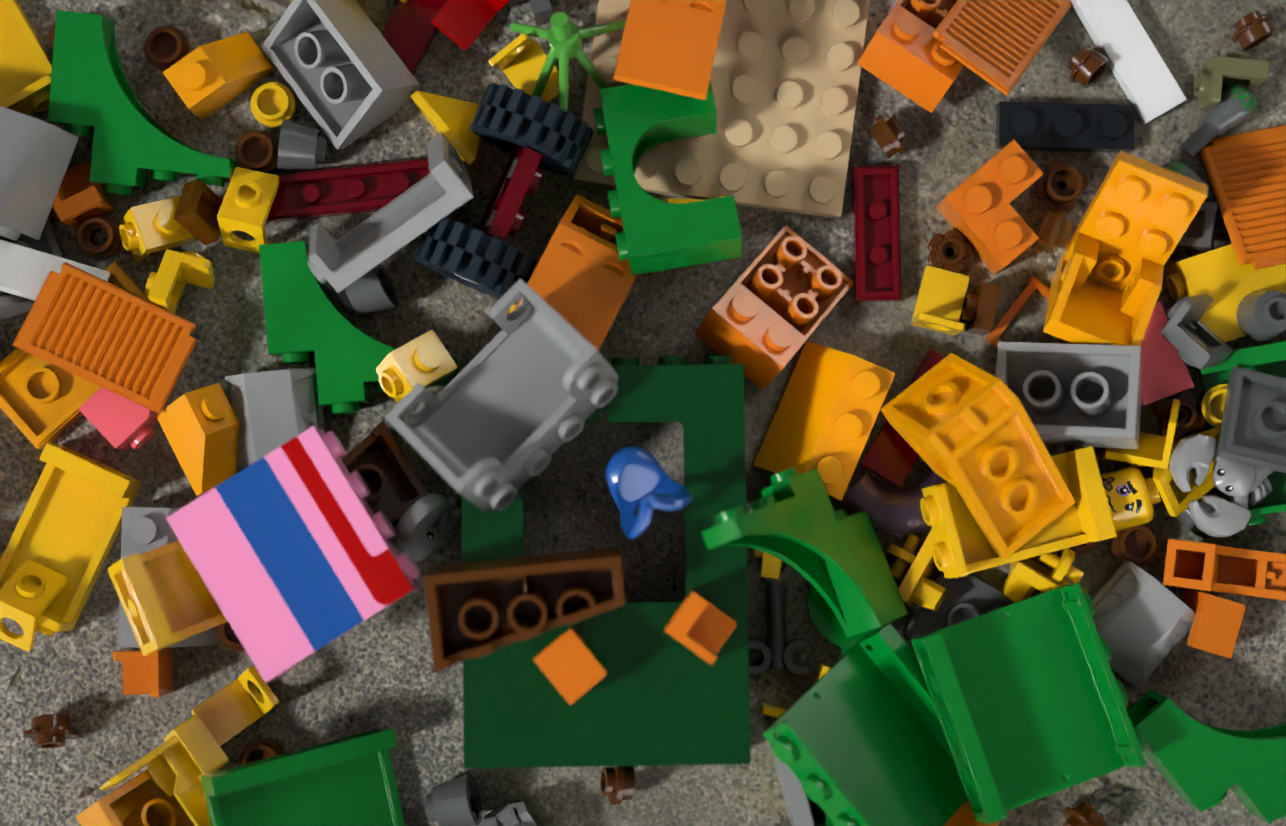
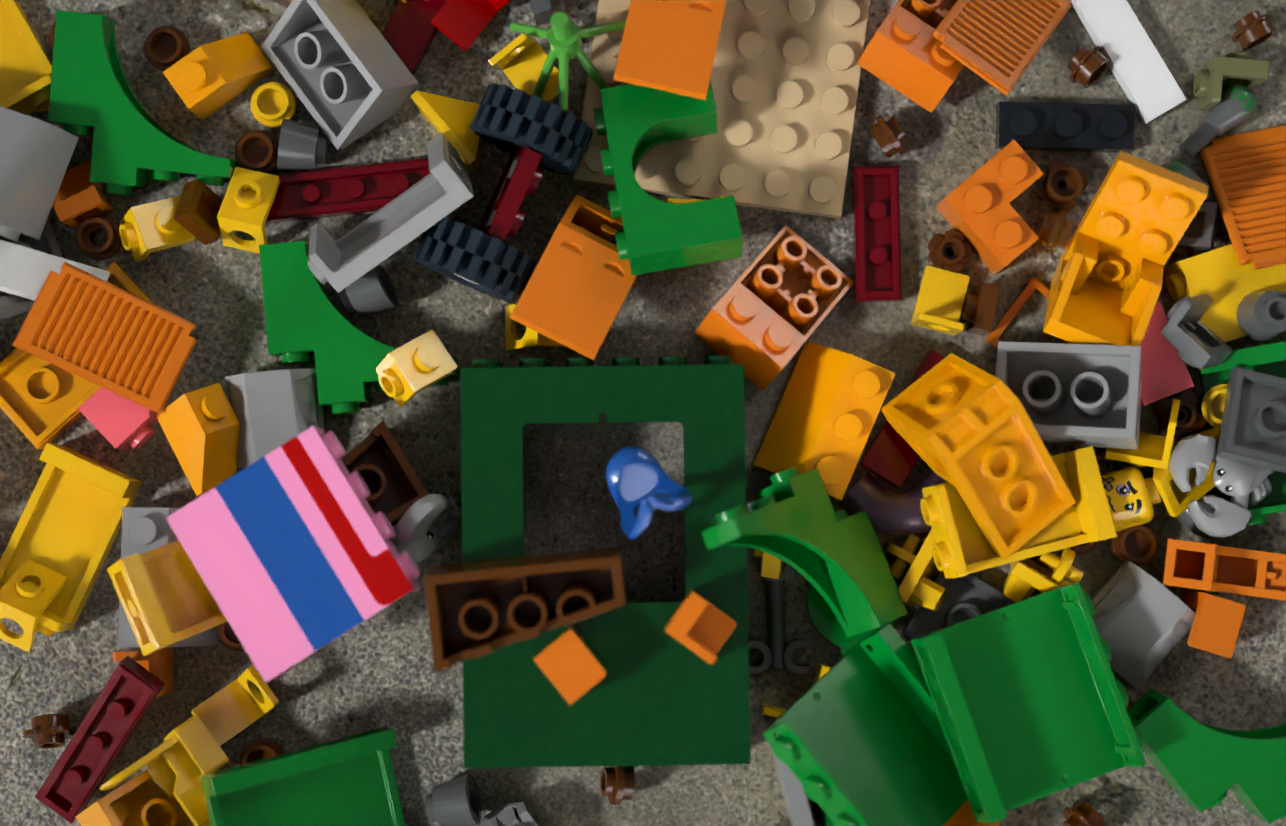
(100, 739): none -> dark red tile
(175, 271): yellow bracket -> none
(509, 403): light grey windscreen -> none

